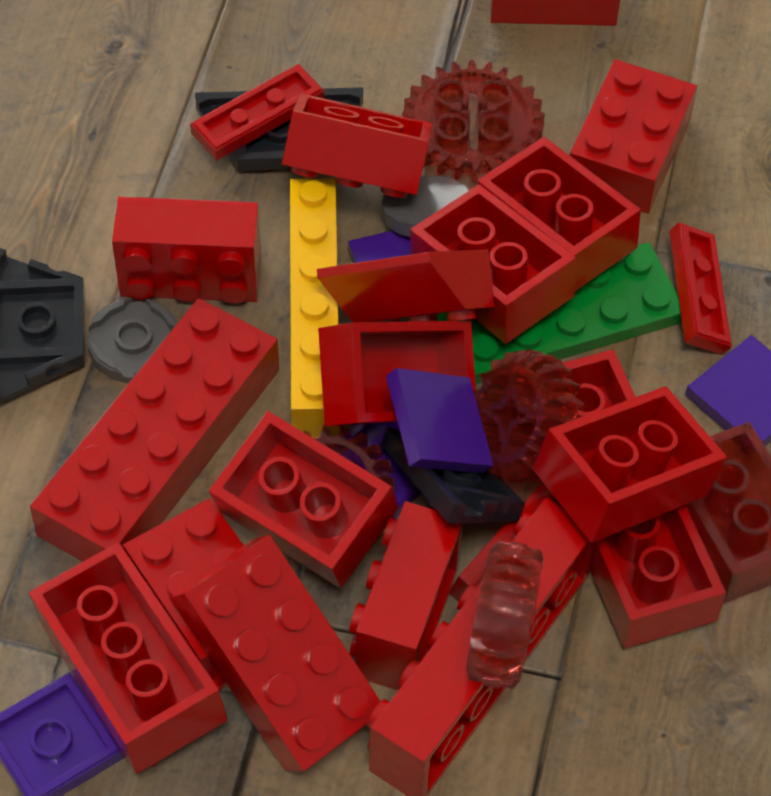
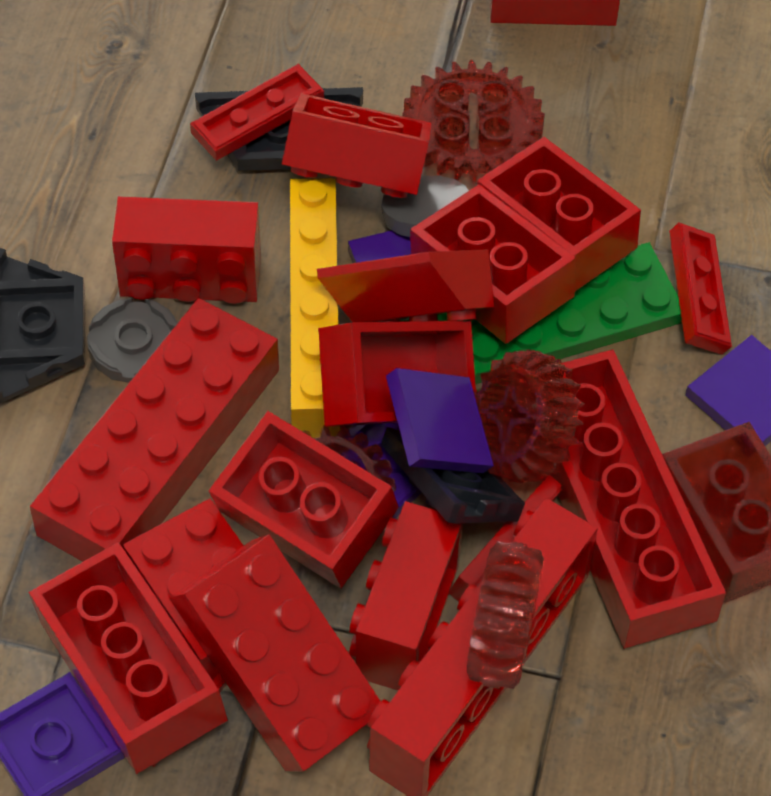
(628, 463): red brick -> none
(635, 130): red brick -> none

